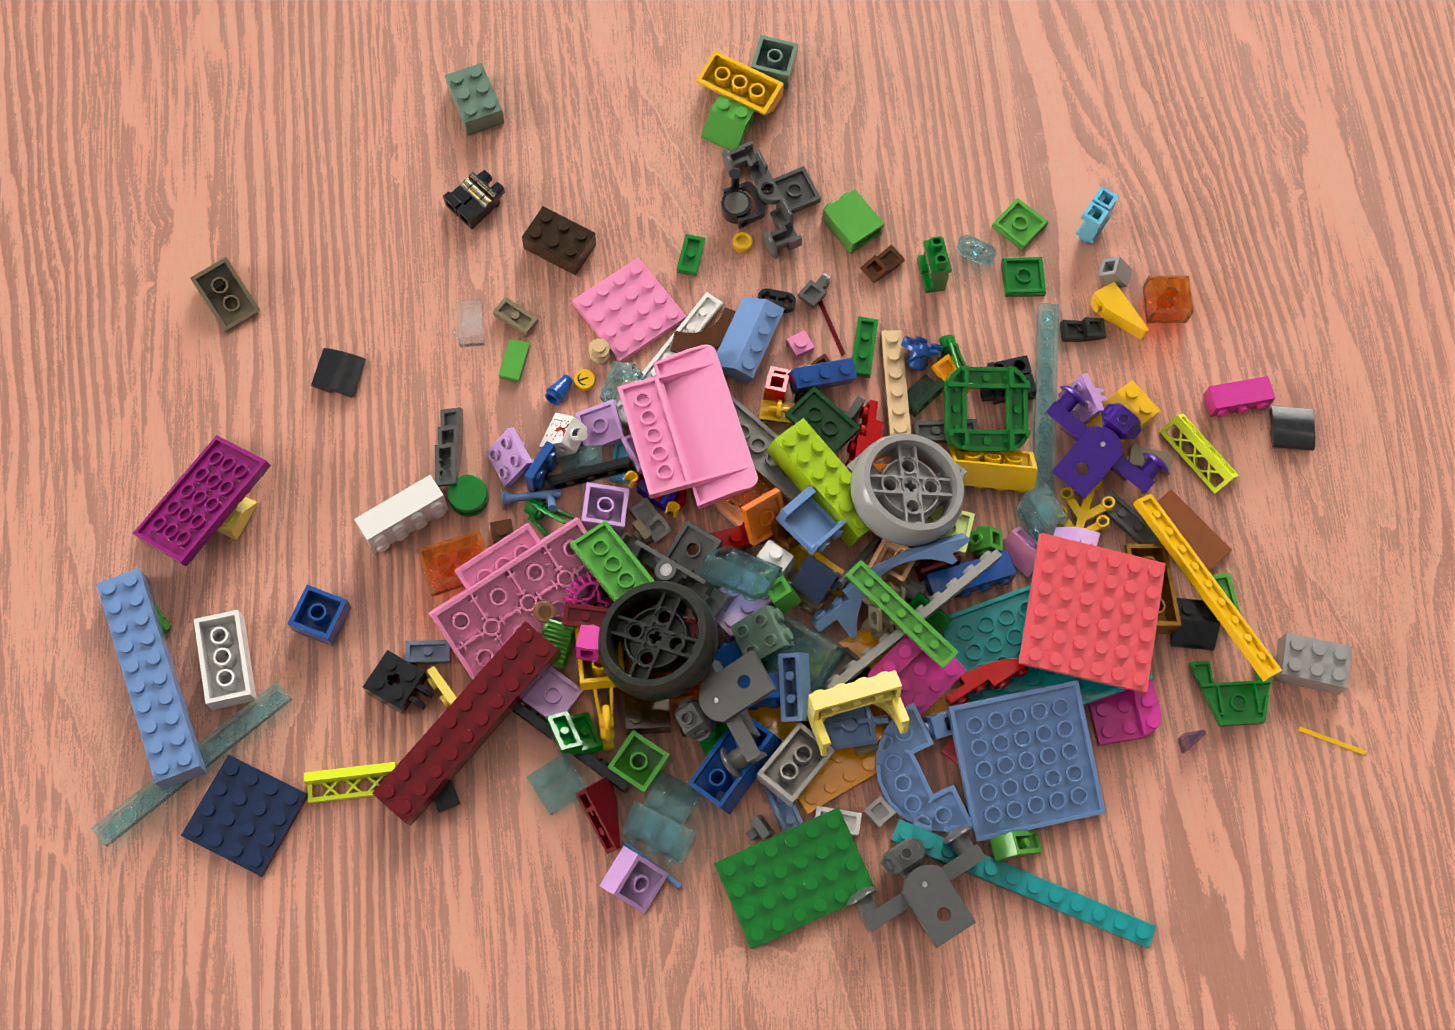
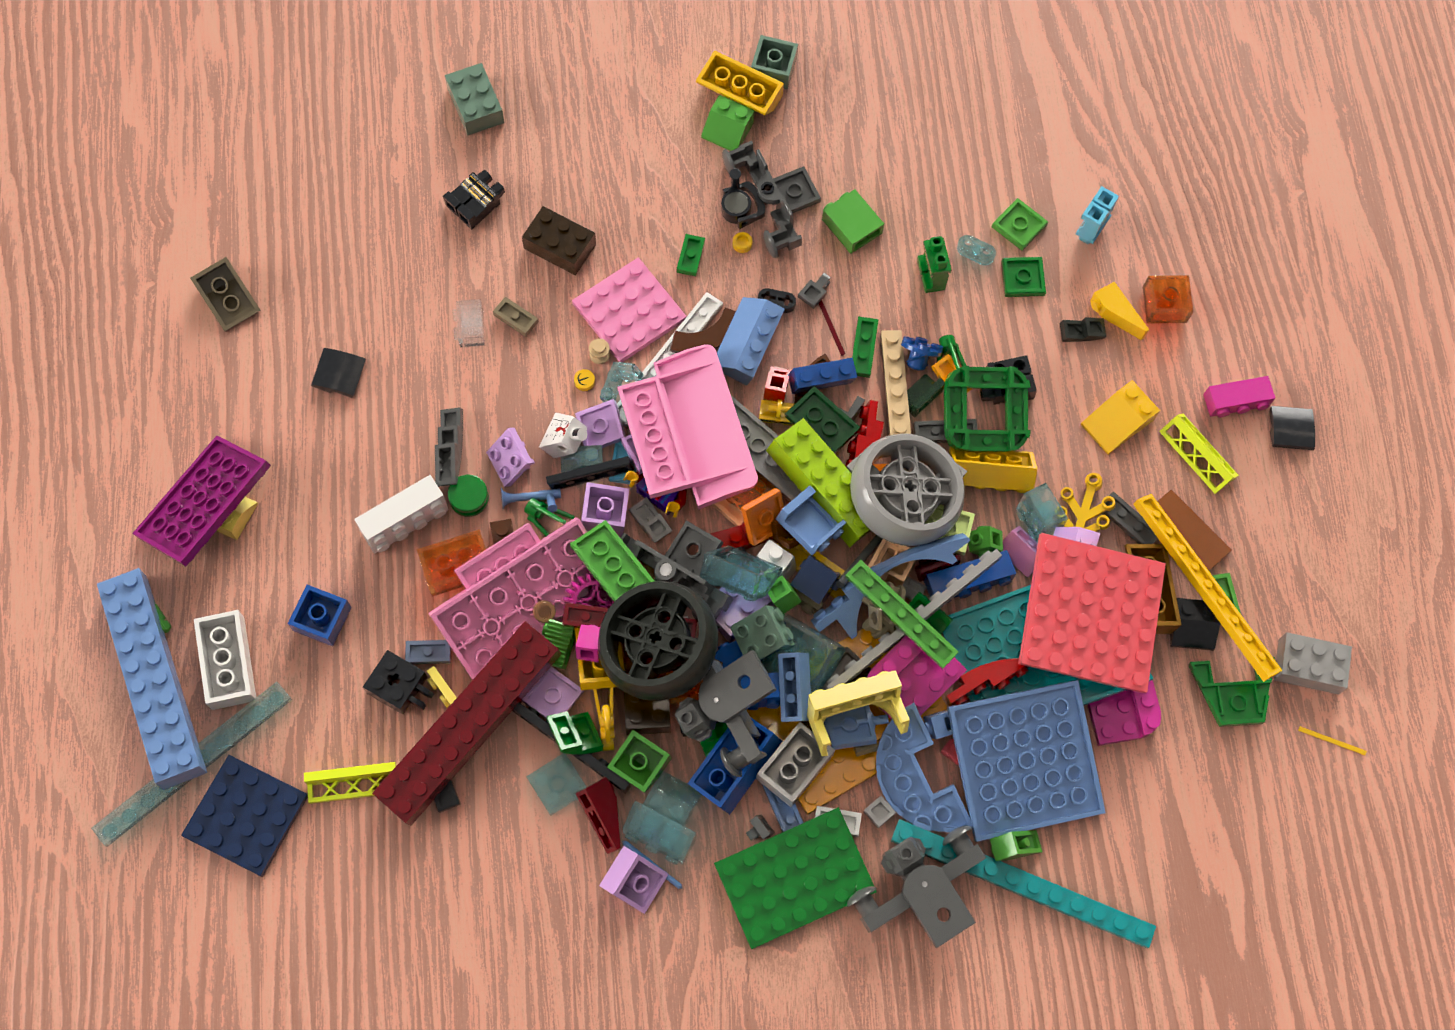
(514, 360): bright green tile -> none
(540, 468): blue plate -> none
(557, 392): blue cone -> none
(641, 533): dark tan plate -> none
(800, 344): bright pink plate -> none
(883, 264): reddish brown slope -> none
(1046, 384): clear light blue plate -> none
(1091, 396): lavender plate -> none
(1100, 446): dark purple piece -> none
(1116, 271): light grey brick -> none
(1136, 456): dark tan plate -> none
(1188, 739): slope -> none

